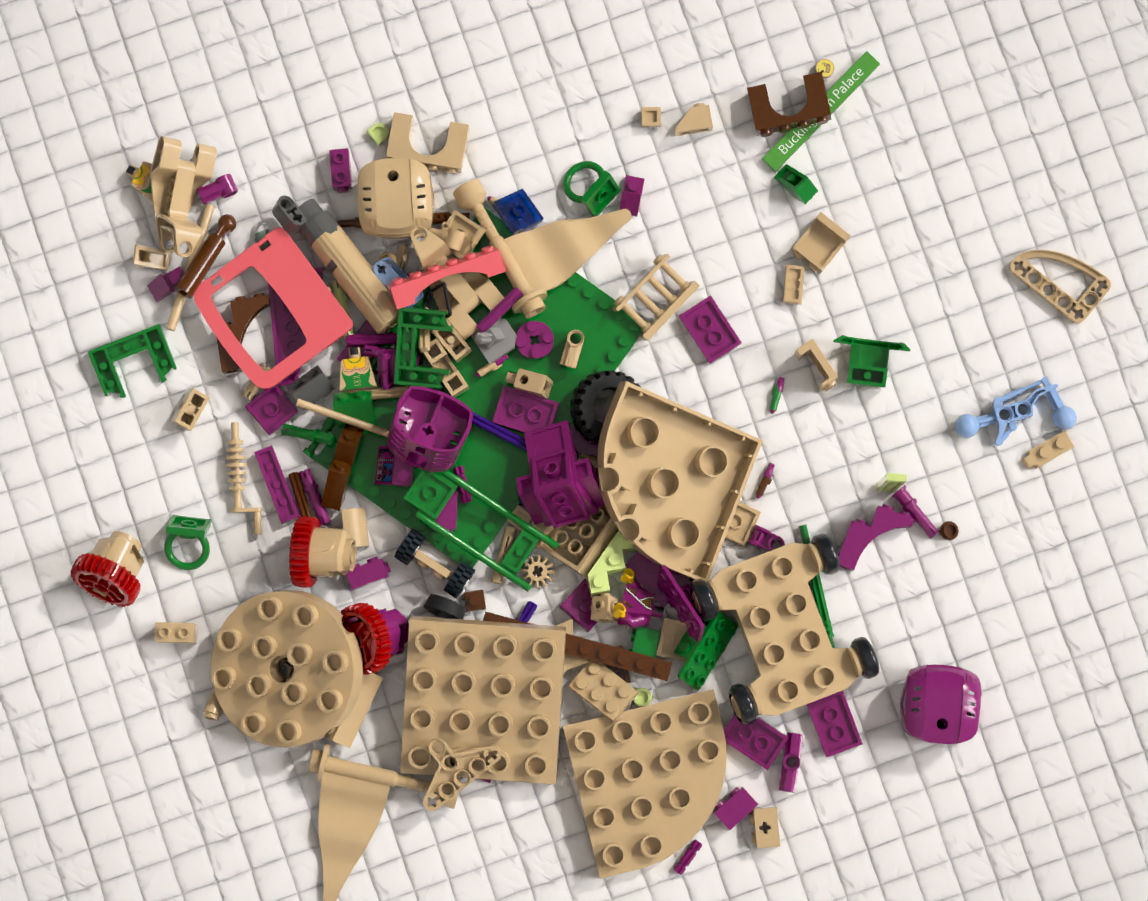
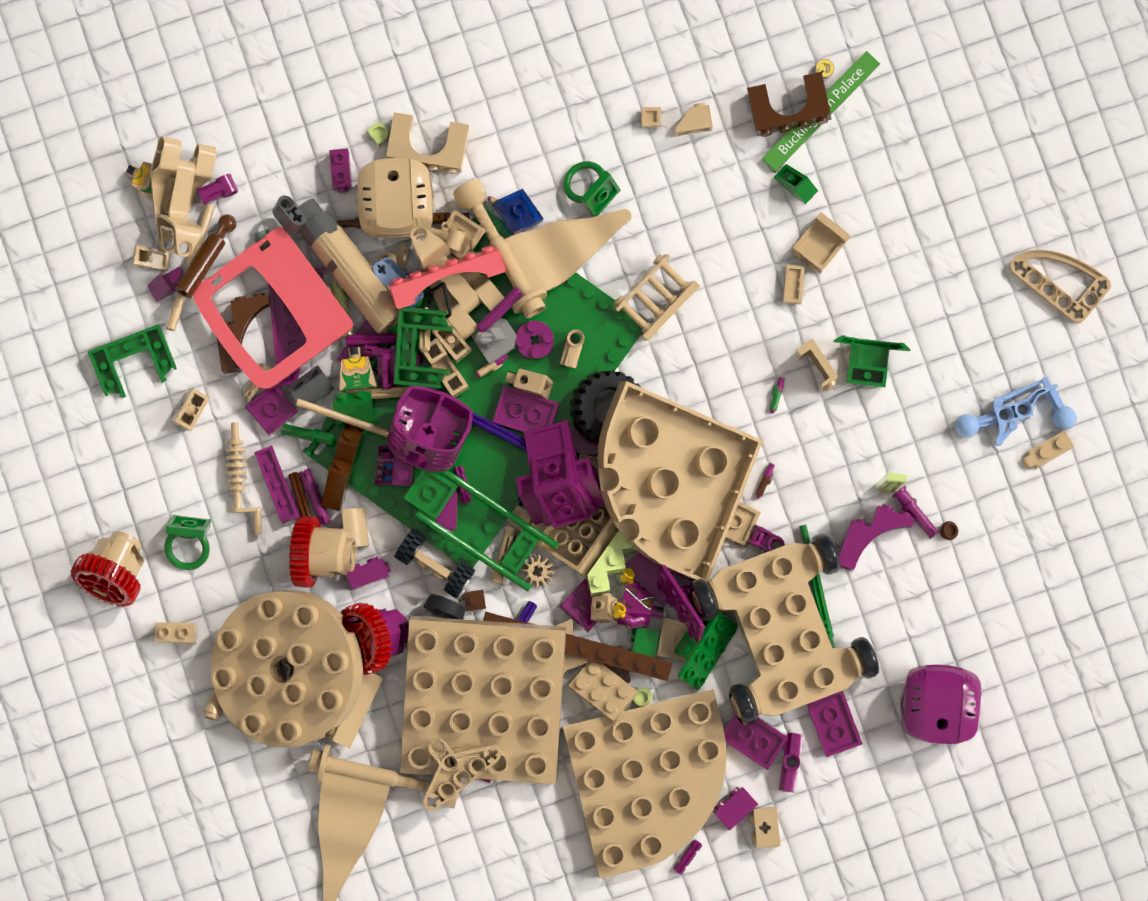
(632, 194): magenta slope -> none
(710, 329): magenta plate -> none

